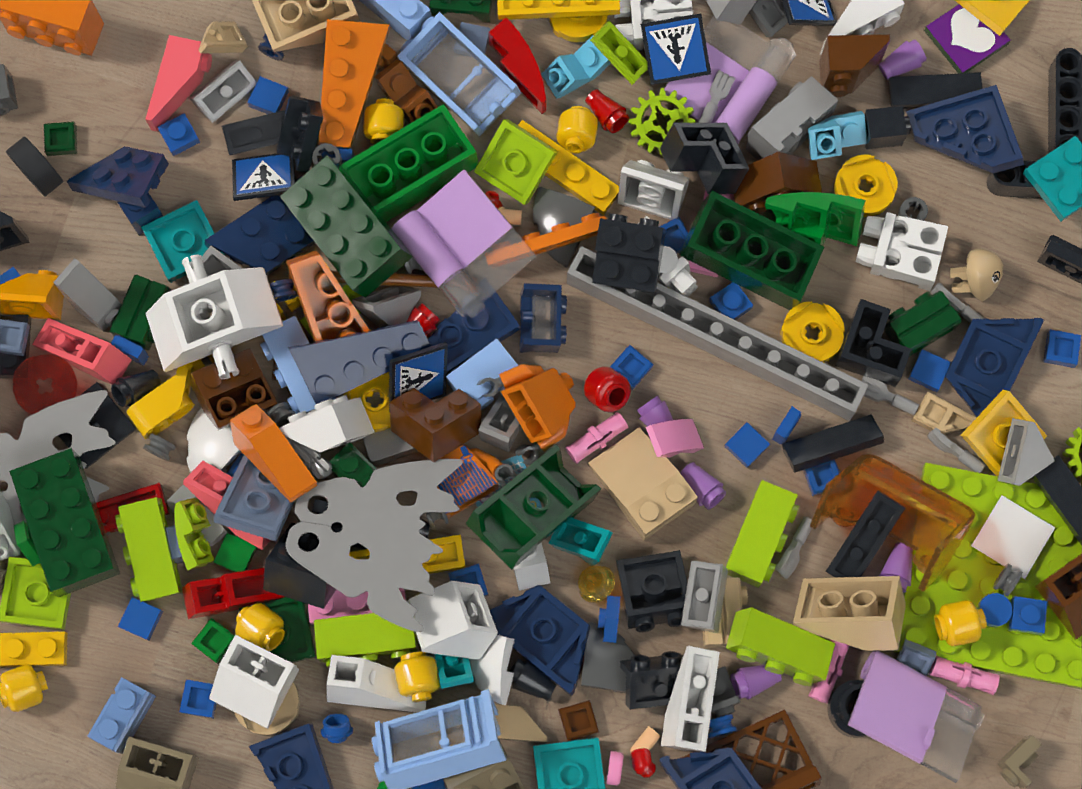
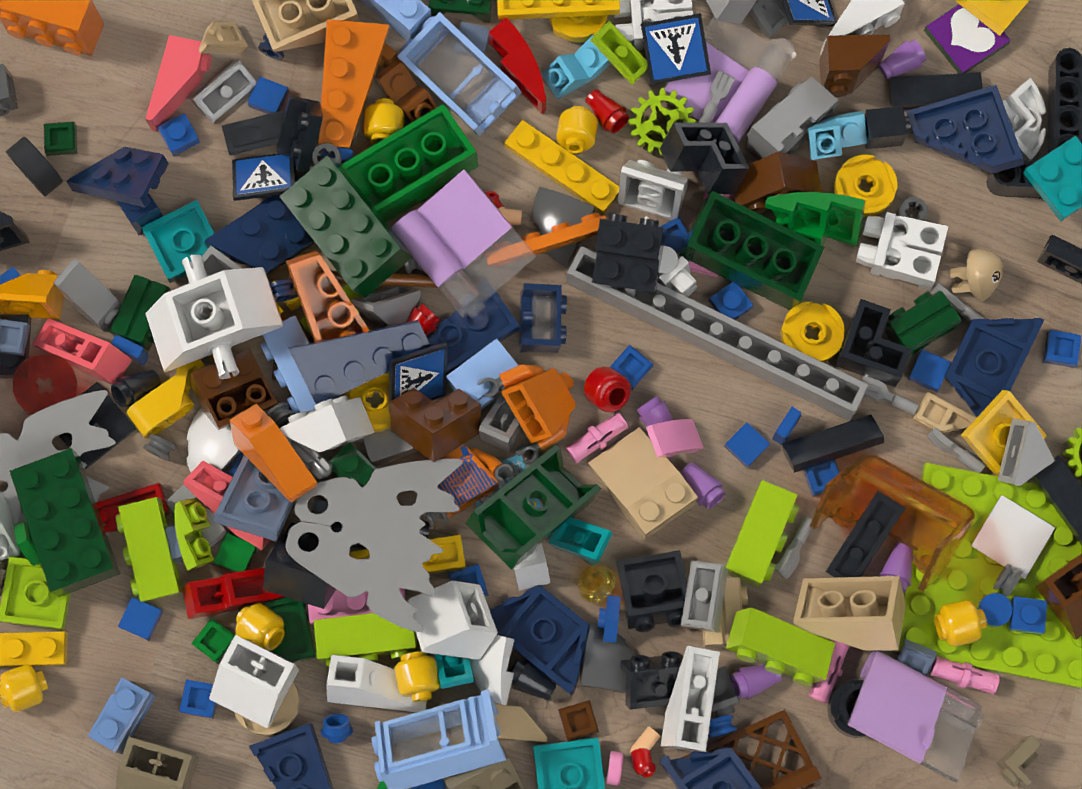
(515, 161): lime plate -> none
(1024, 111): none -> white brick

